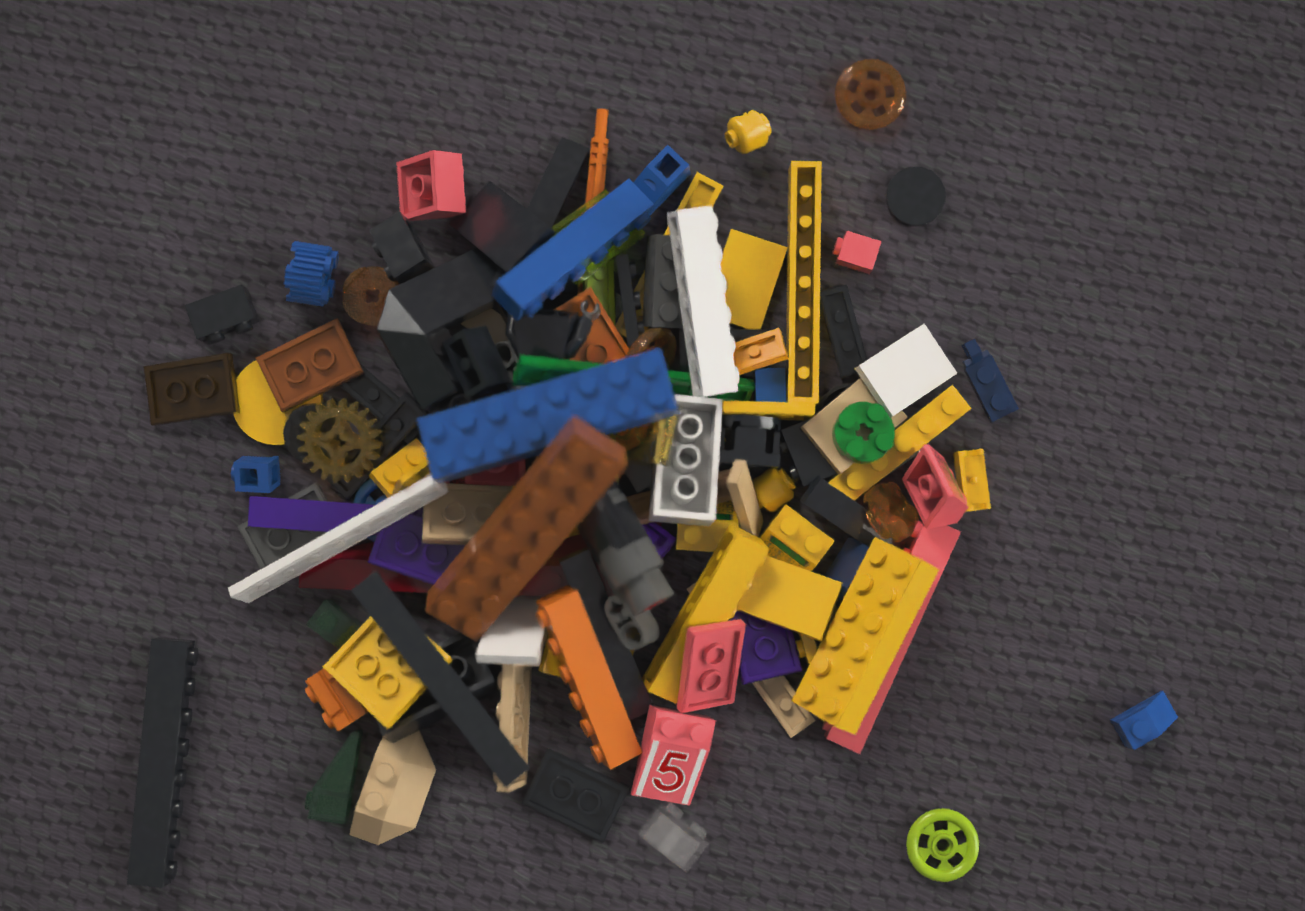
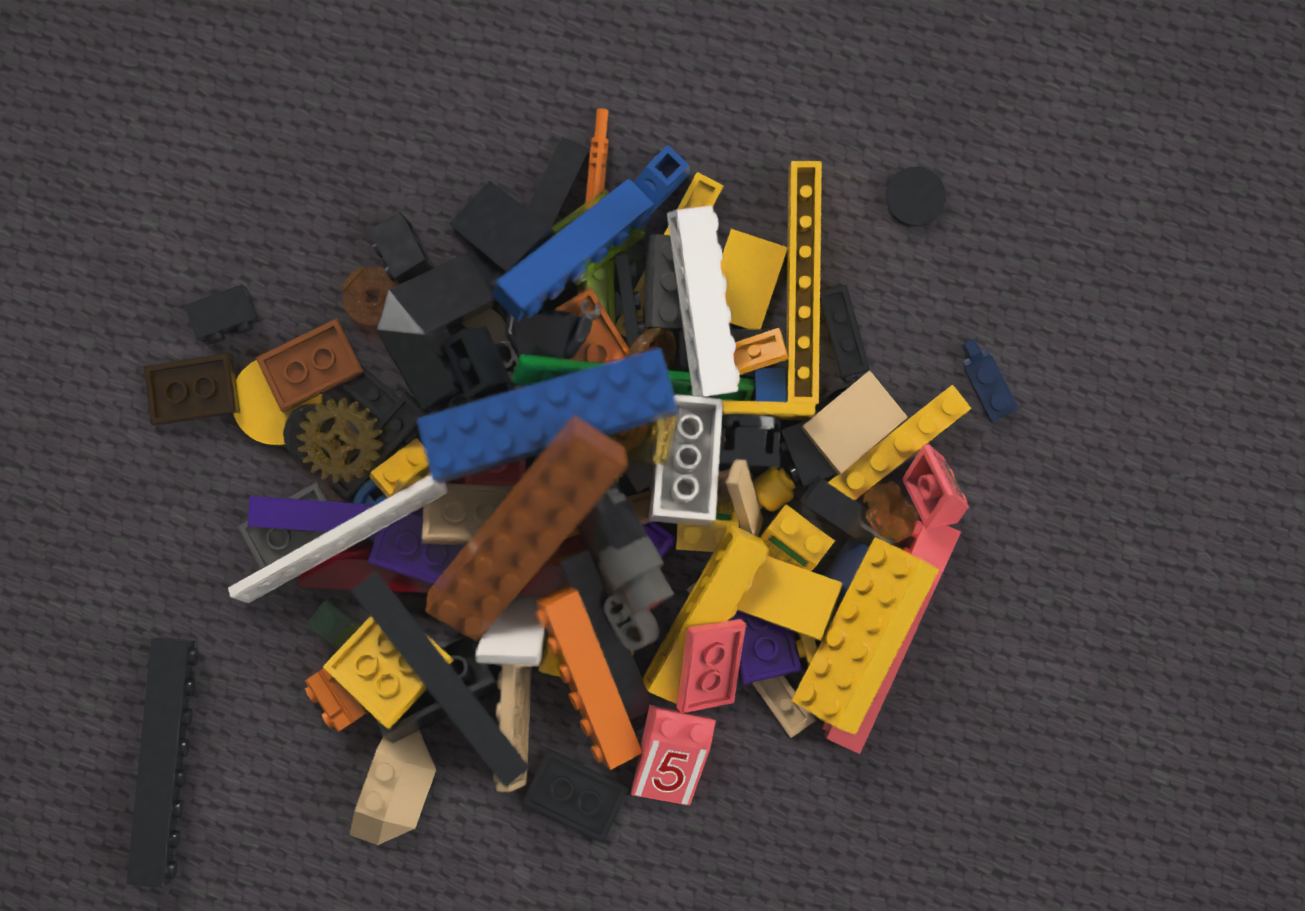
(267, 474): blue brick -> none
(310, 274): blue brick -> none
(334, 790): clear green slope -> none
(431, 186): coral slope -> none
(674, 836): clear brick -> none
(748, 131): yellow head -> none
(853, 446): green plate -> none
(856, 252): coral brick -> none
(892, 105): clear orange plate -> none
(906, 370): white tile -> none
(955, 822): lime plate -> none
(972, 478): yellow hinge -> none
(1144, 721): blue slope -> none

